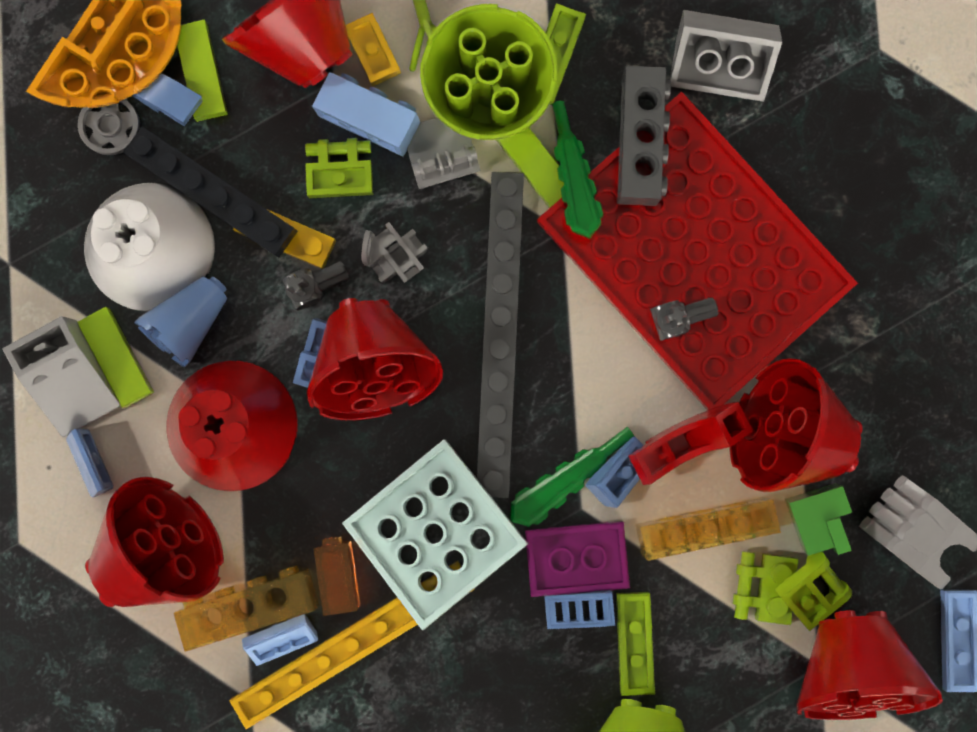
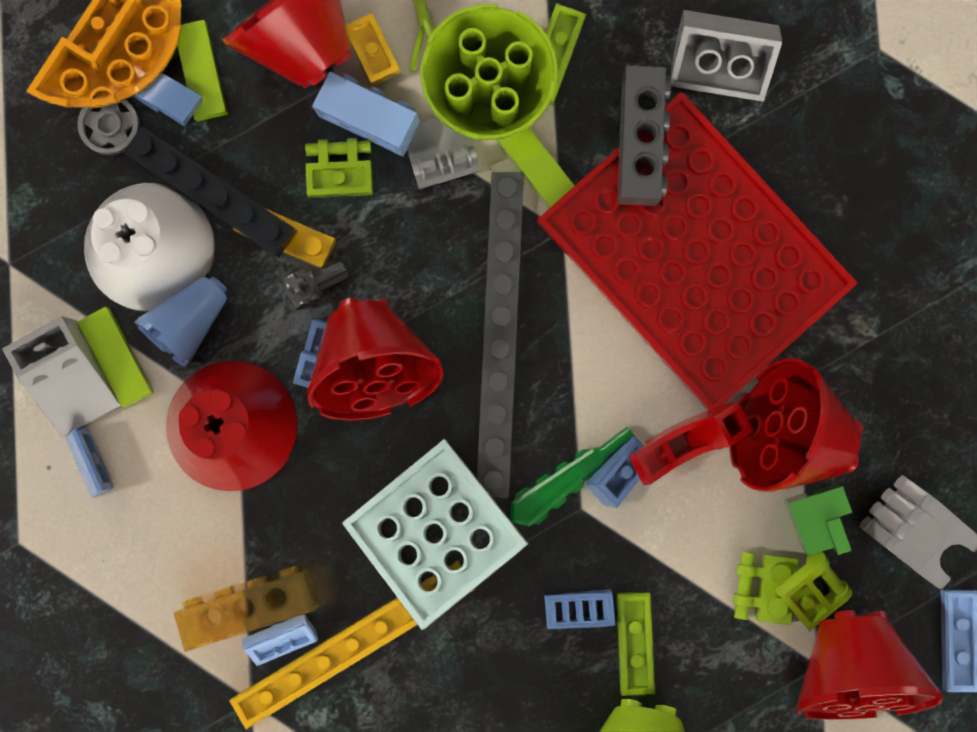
(154, 547): red cone -> none
(336, 576): clear orange brick -> none
(392, 260): light grey piece -> none
(577, 559): magenta tile -> none
(578, 191): green sword -> none
(675, 317): dark grey axle -> none
(707, 528): clear yellow brick -> none

